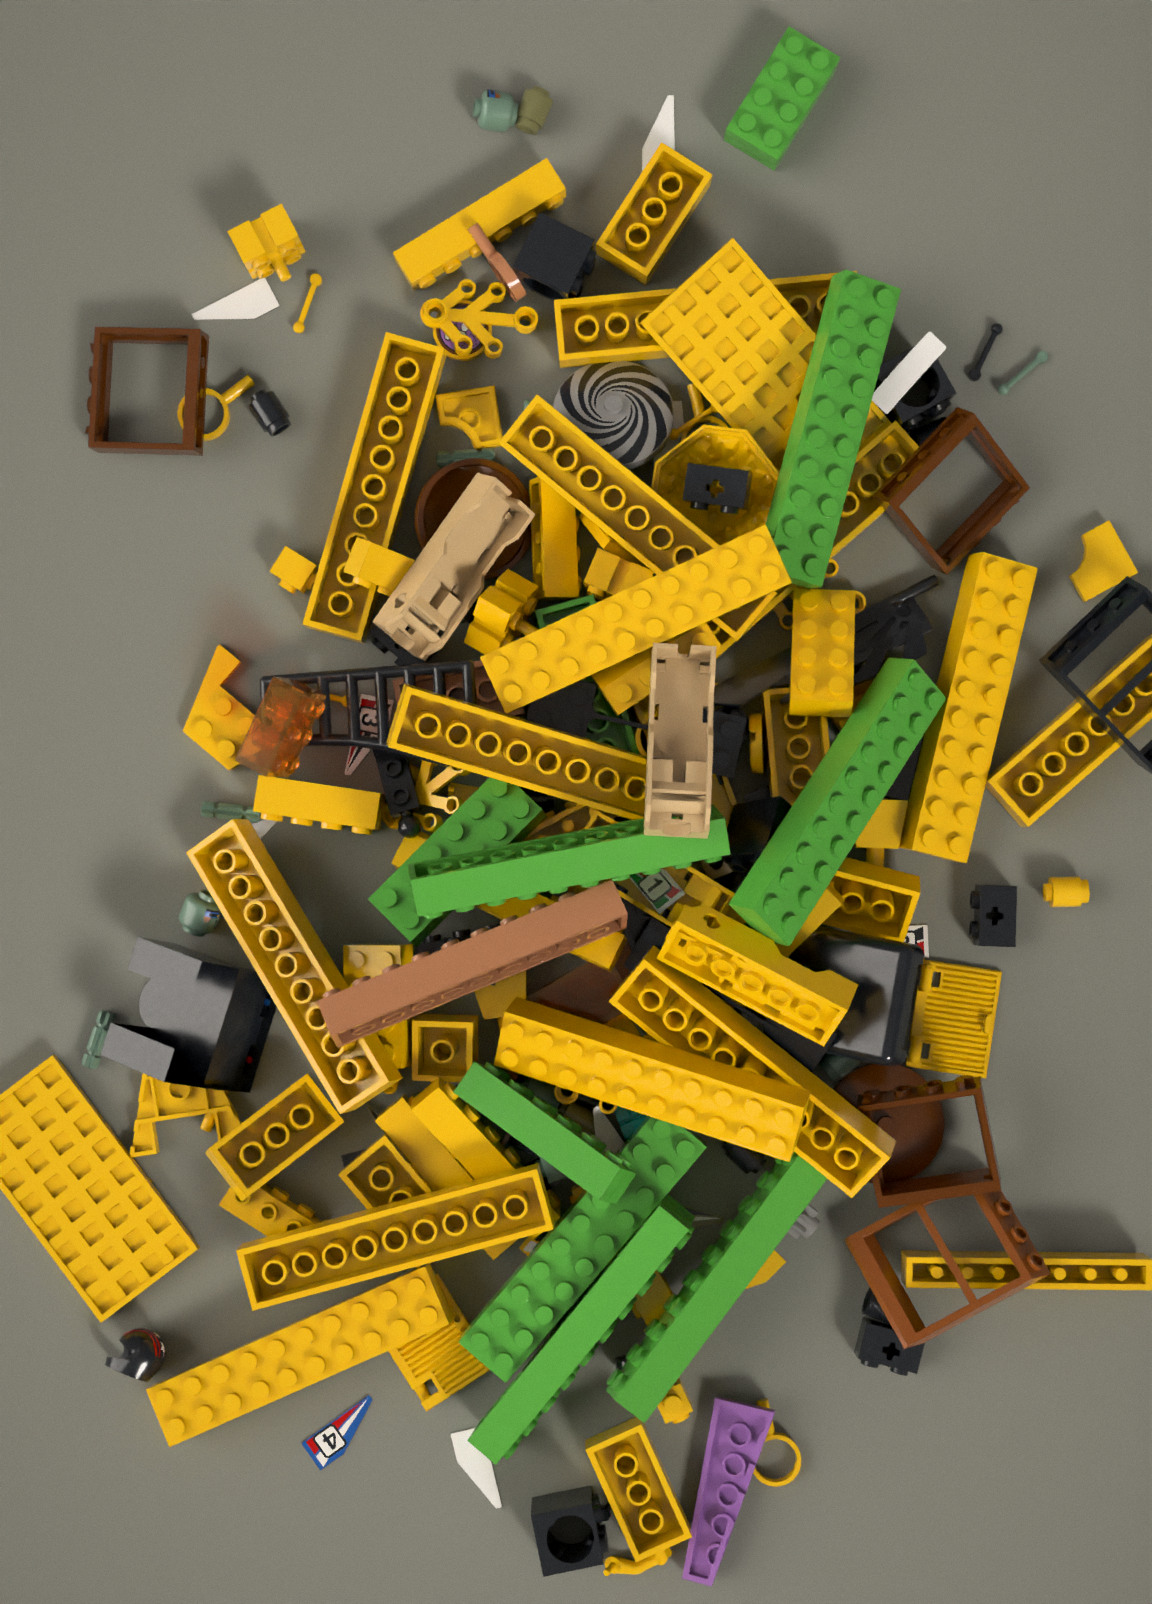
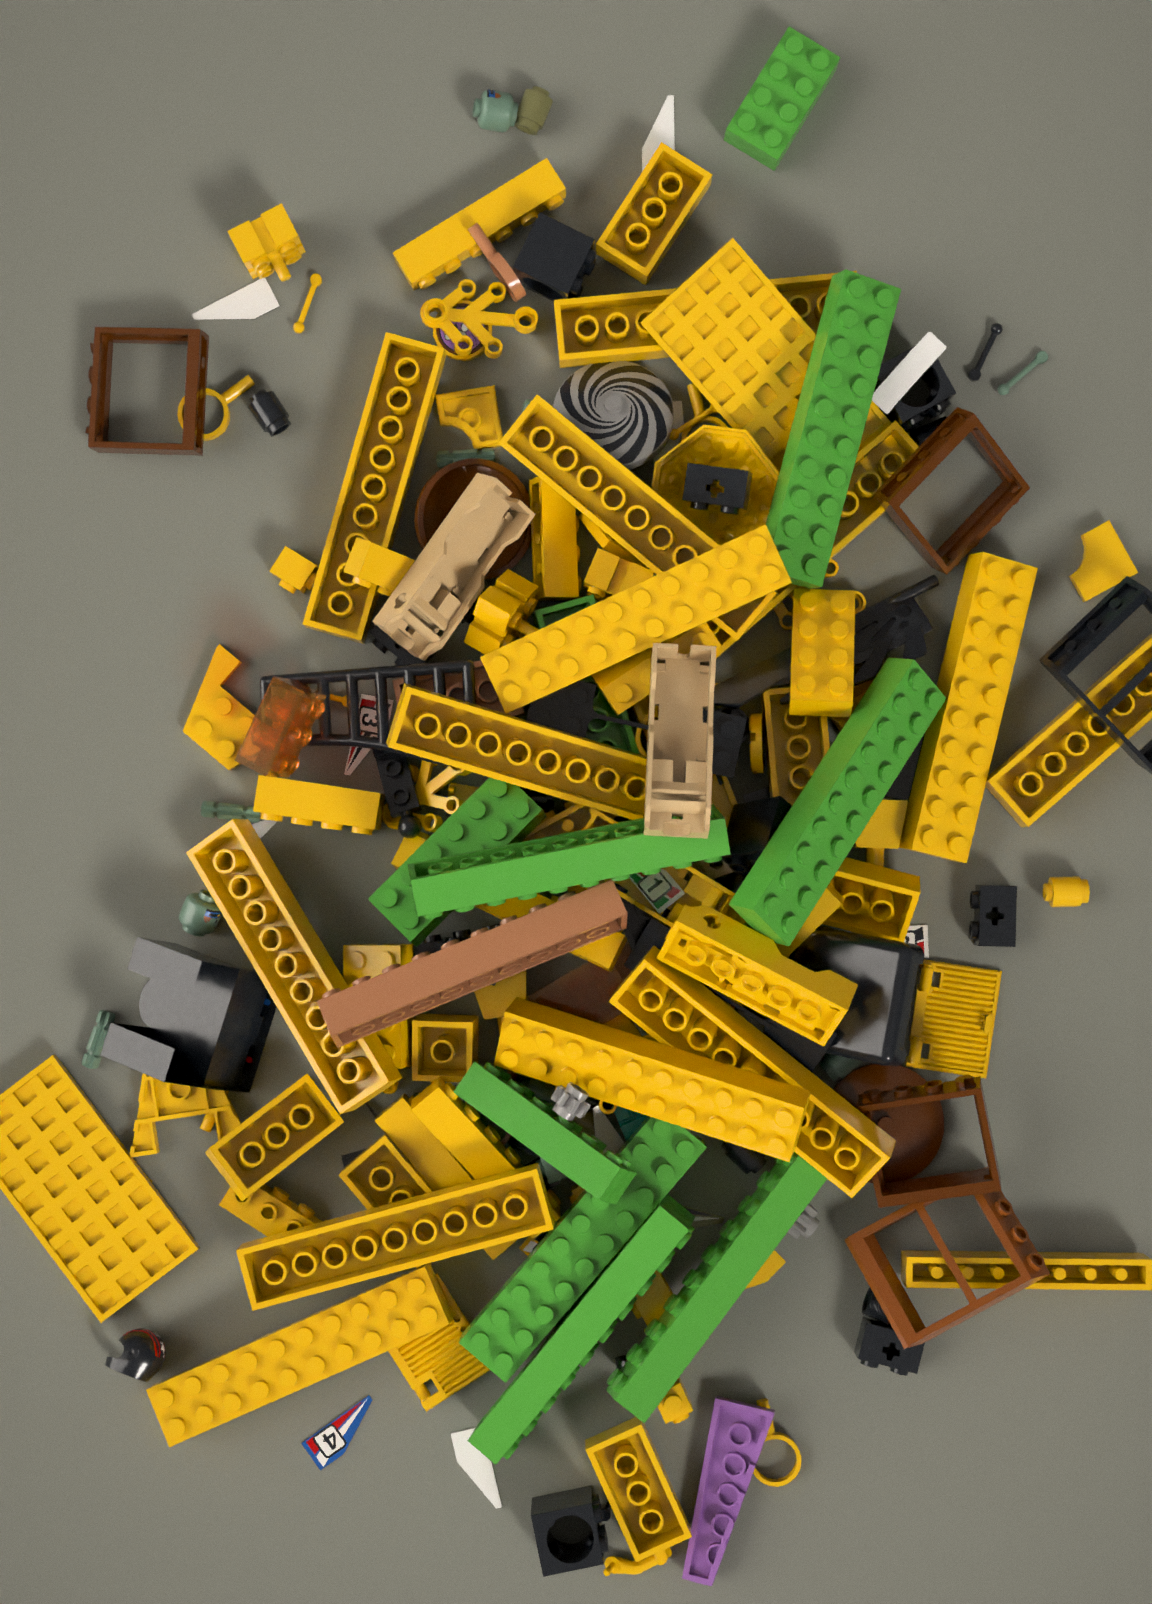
(570, 1101): none -> light grey gear

